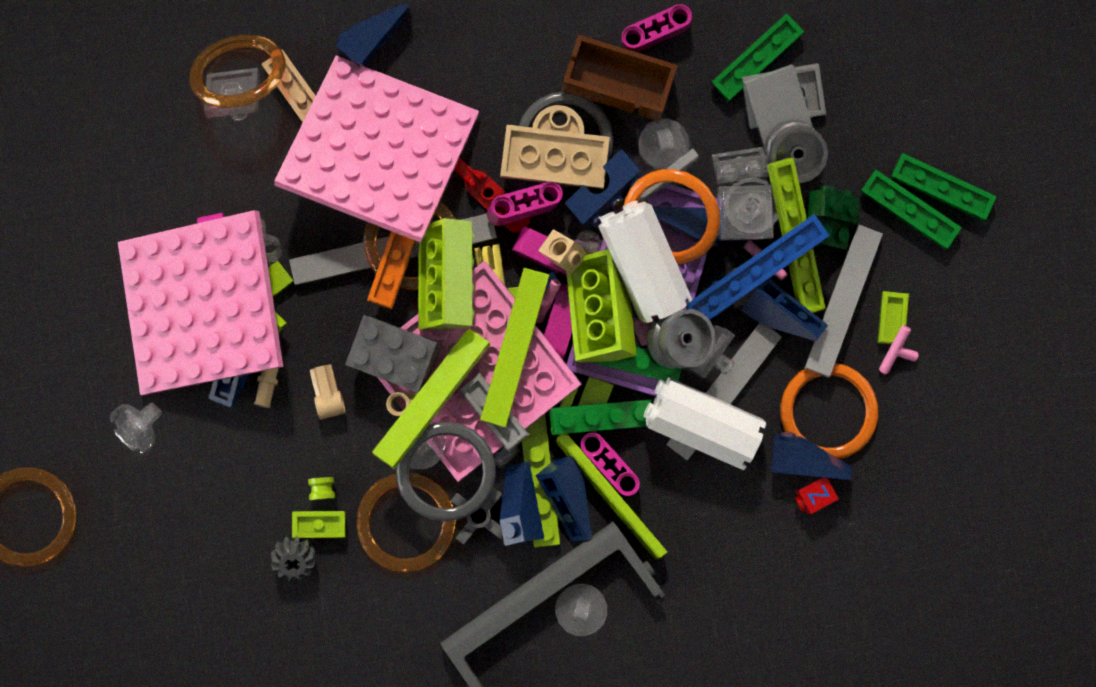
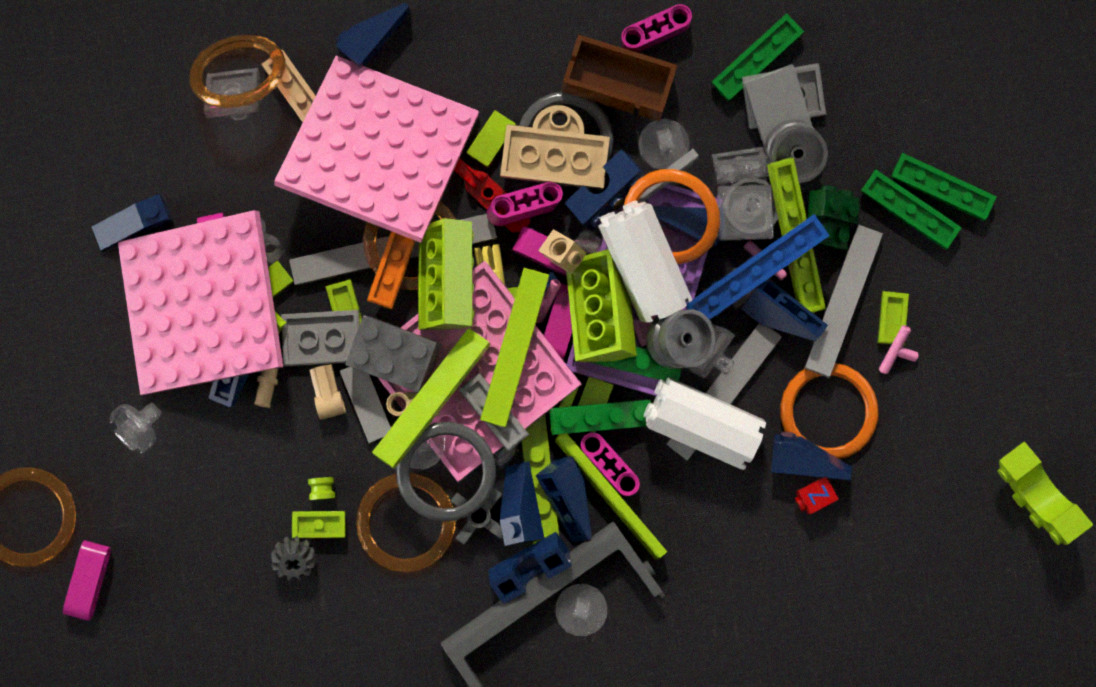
(86, 580): none -> dark pink beam
(133, 222): none -> dark blue slope
(317, 338): none -> light grey tile
(343, 297): none -> lime tile
(366, 403): none -> light grey tile
(490, 139): none -> lime tile
(514, 573): none -> dark blue arch
(1041, 498): none -> lime brick

